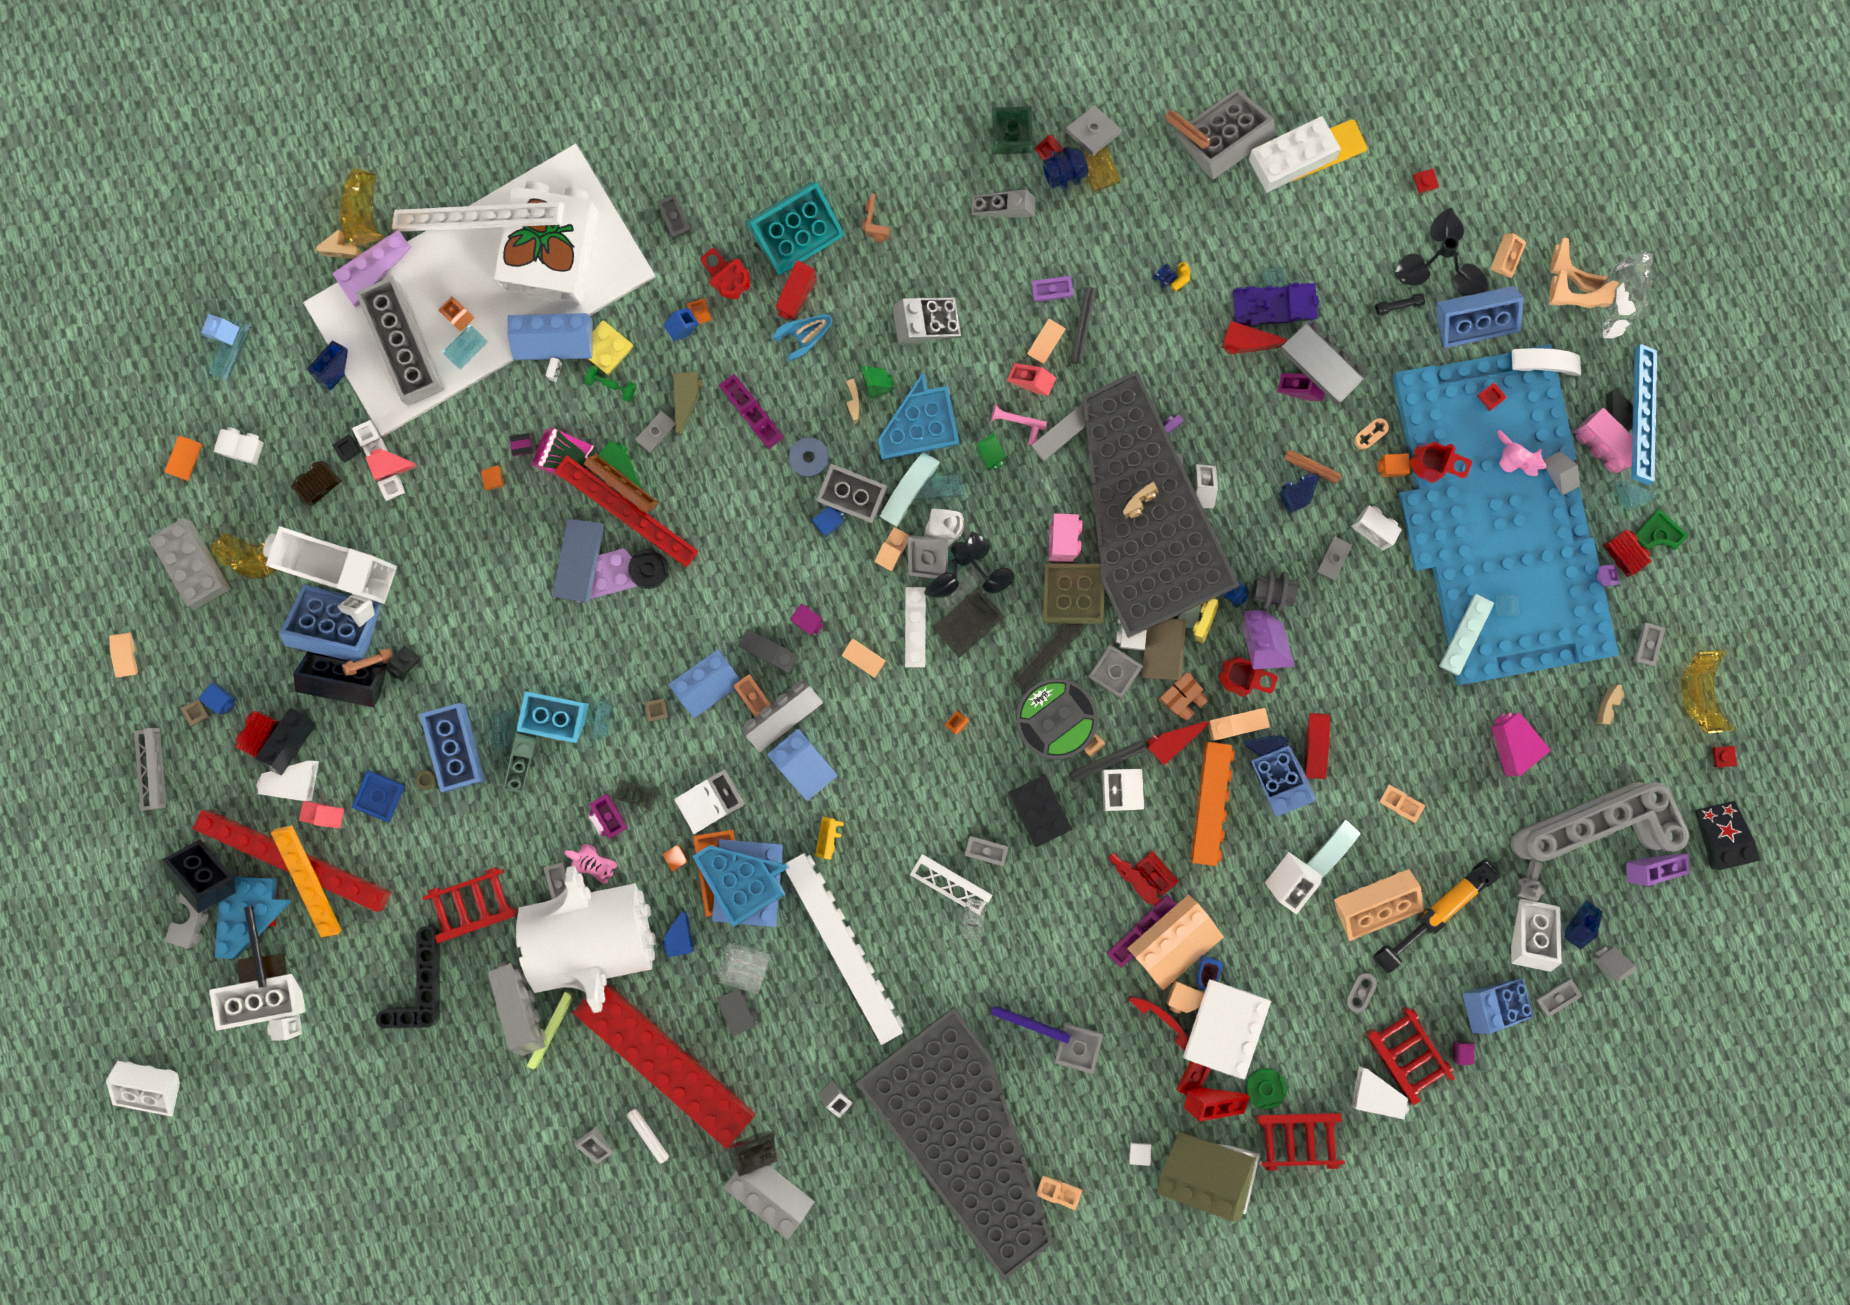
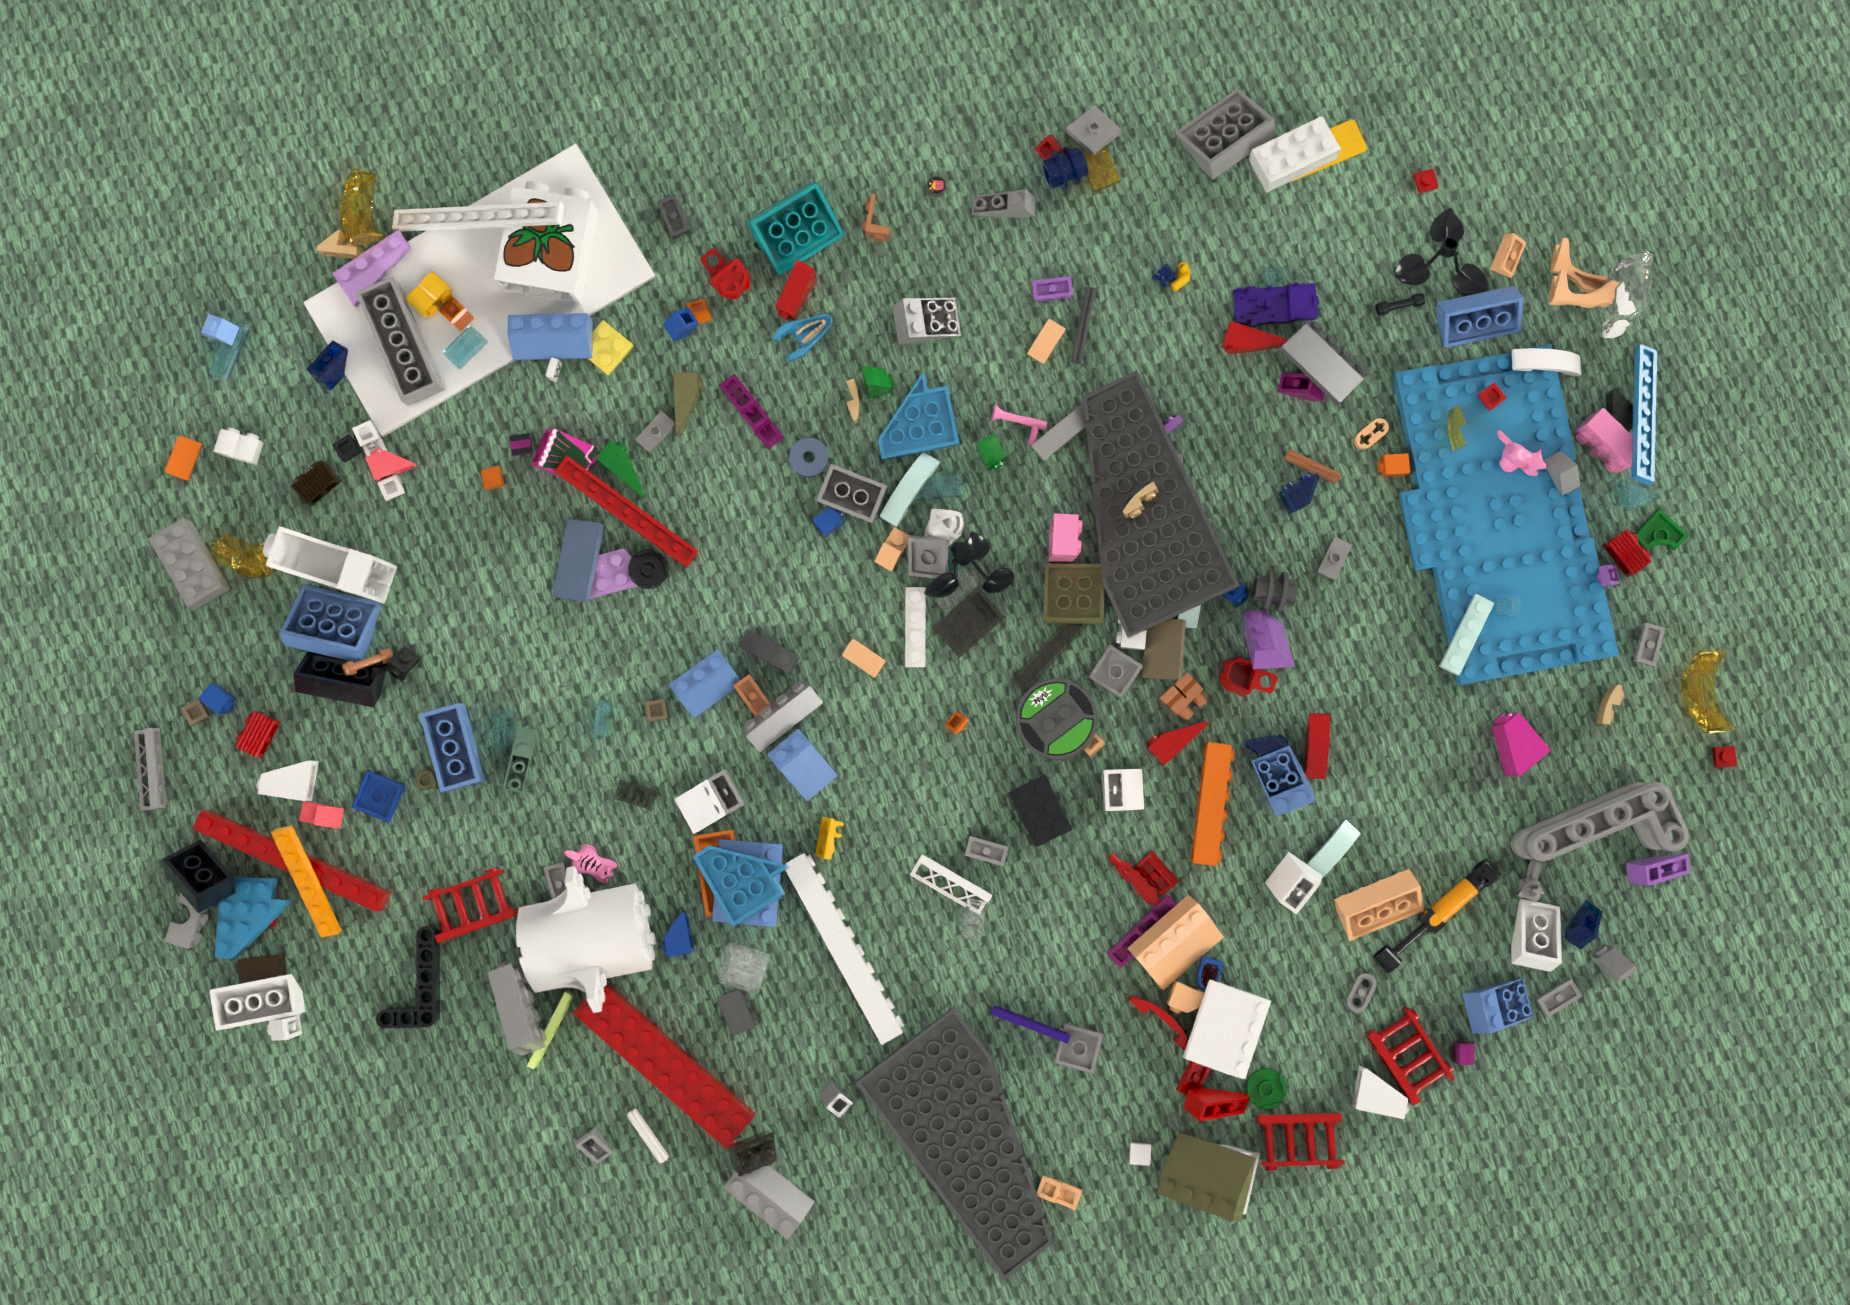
(122, 654): light nougat slope -> none
(143, 1088): white slope -> none
(255, 946): black piece -> none
(285, 741): black brick -> none
(358, 608): white slope -> none
(429, 295): none -> yellow brick
(552, 717): medium azure slope -> none
(591, 376): green wheel -> none
(607, 817): magenta slope -> none
(621, 483): dark orange plate -> none
(675, 857): orange slope -> none
(807, 620): magenta slope -> none
(936, 186): none -> tile
(1012, 130): clear green brick -> none
(1032, 378): coral slope -> none
(1107, 761): dark grey axle -> none
(1188, 129): nougat axle -> none
(1206, 485): white slope -> none
(1208, 614): light yellow plate -> none
(1238, 724): light nougat slope -> none
(1377, 528): white slope -> none
(1402, 804): light nougat slope -> none
(1434, 460): red piece -> none
(1455, 421): none -> clear yellow slope
(1726, 836): black slope -> none

